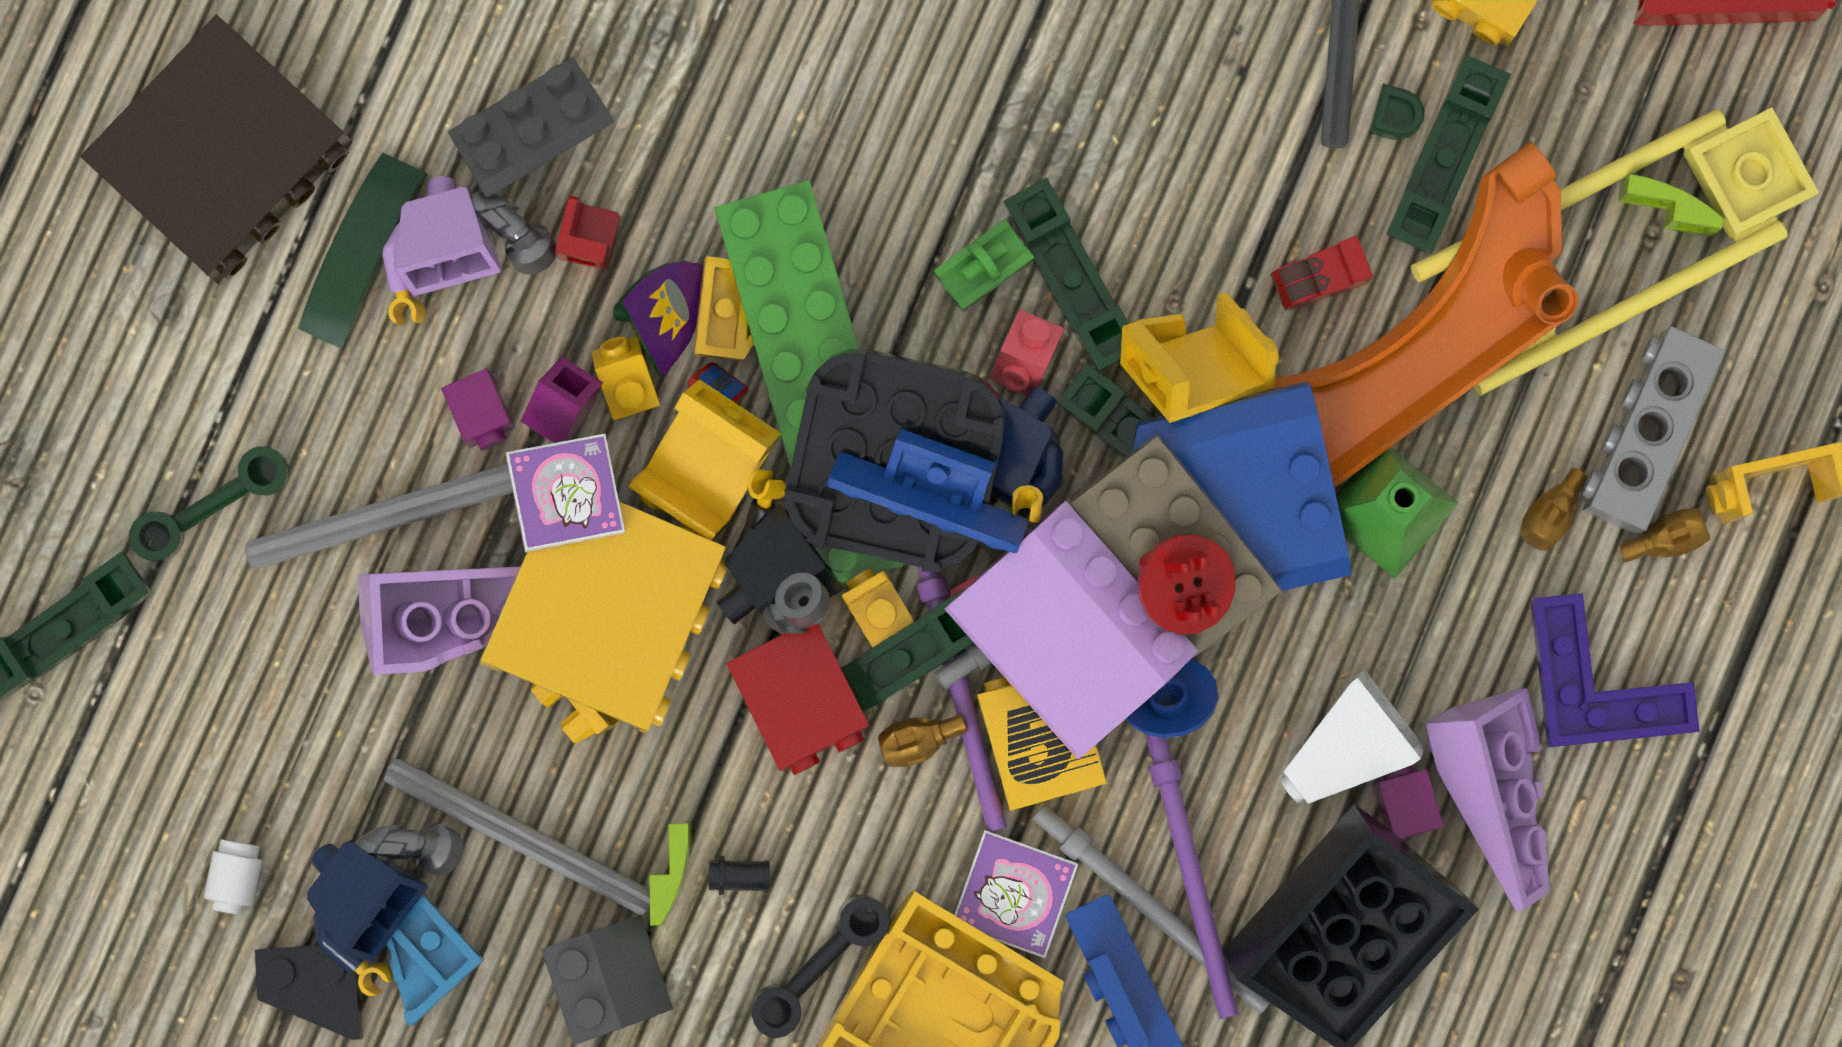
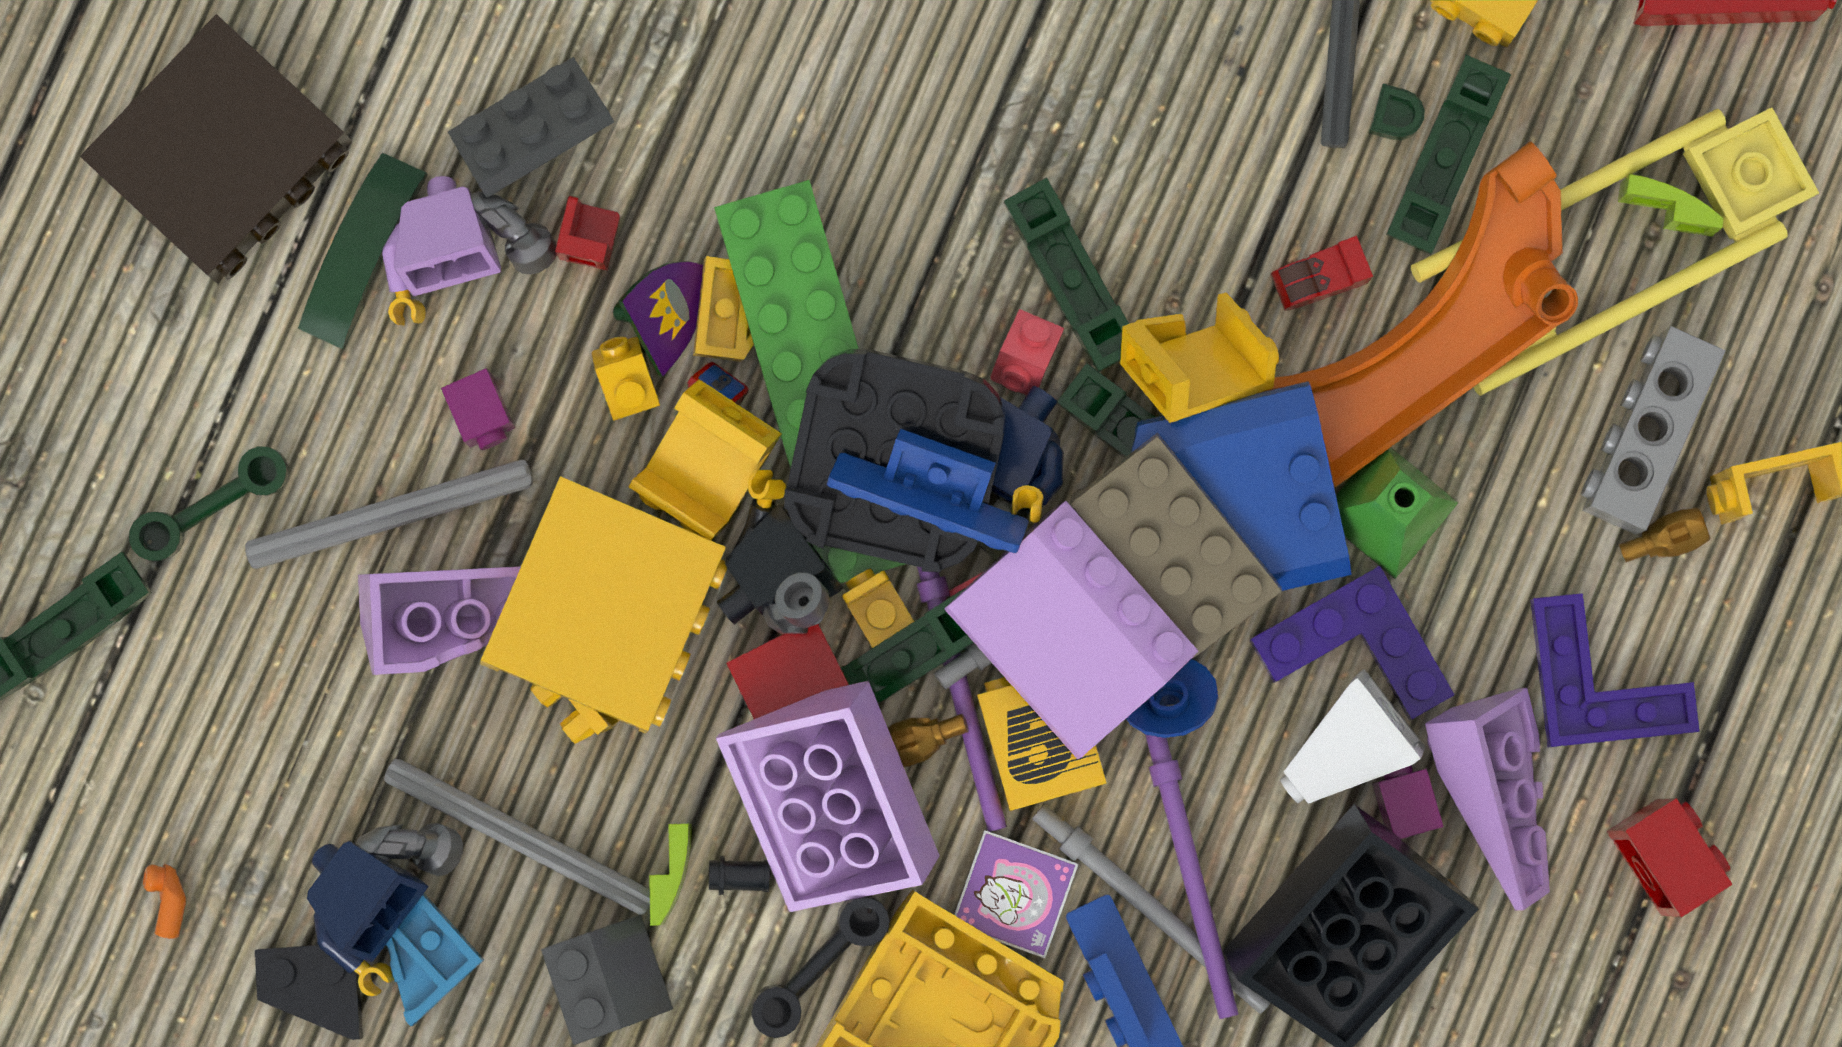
(172, 898): none -> orange arm
(233, 876): white brick -> none
(561, 401): magenta brick -> none
(565, 493): tile -> none
(830, 799): none -> lavender slope
(983, 265): bright green hips -> none
(1181, 561): red plate -> none
(1376, 613): none -> dark purple plate
(1553, 512): pearl gold piece -> none
(1671, 856): none -> red brick

